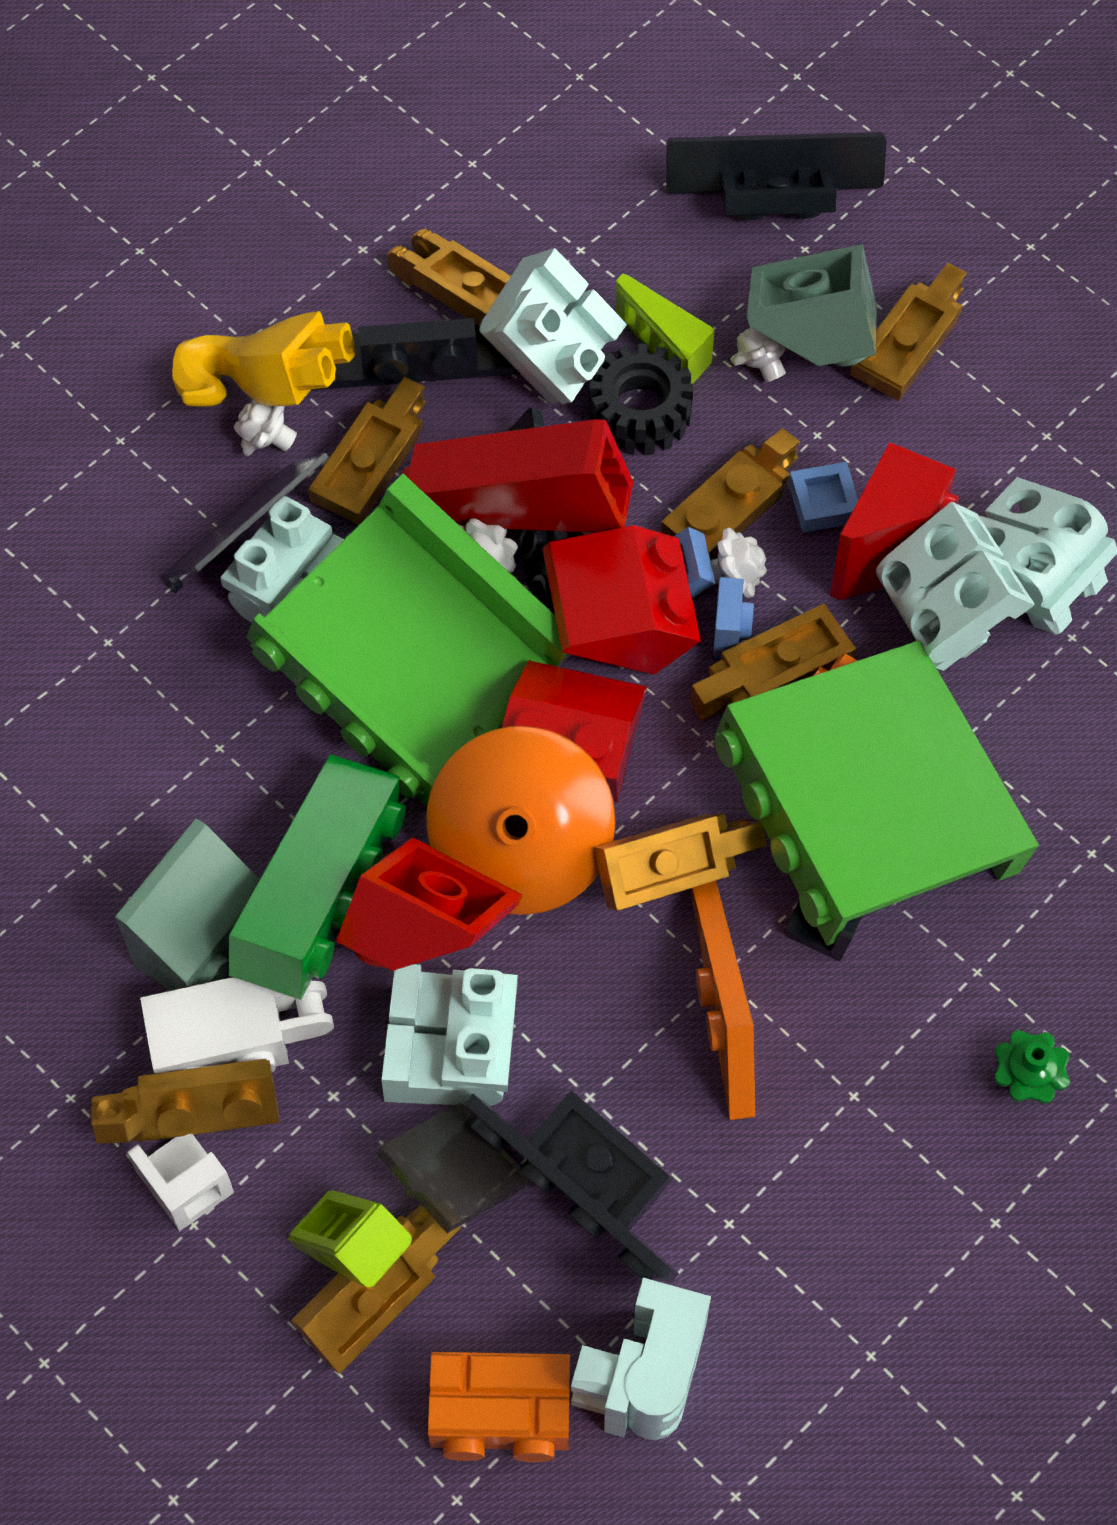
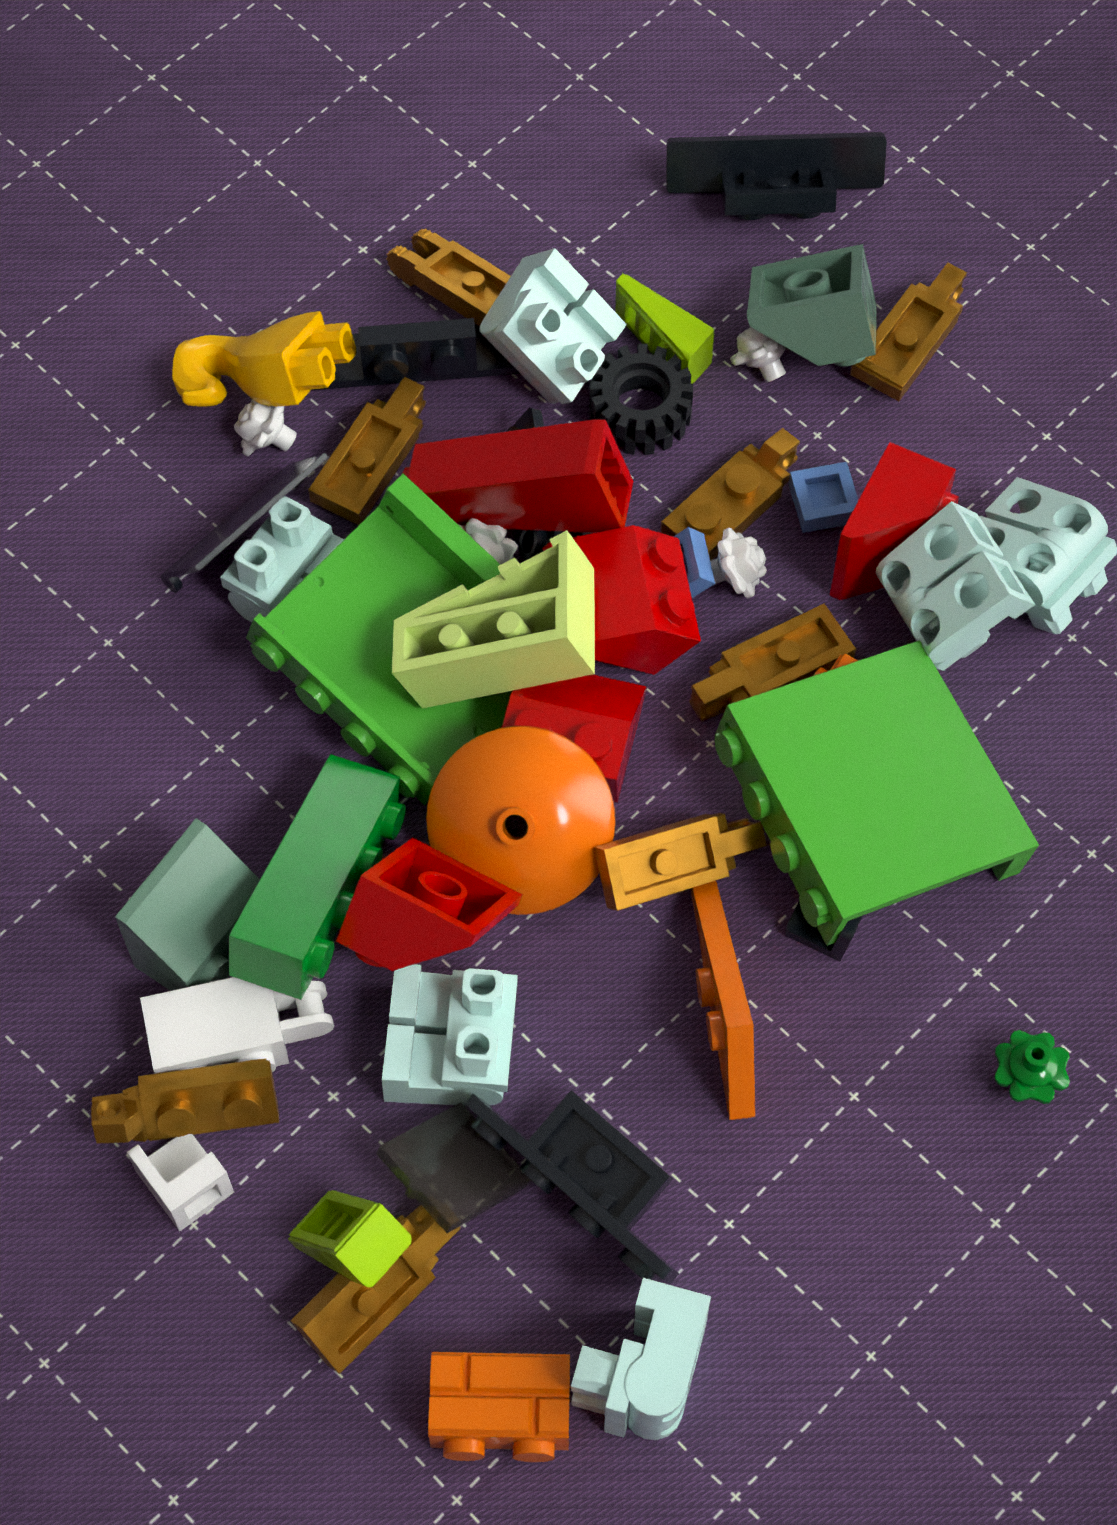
(504, 634): none -> yellowish green wedge
(732, 616): medium blue plate -> none

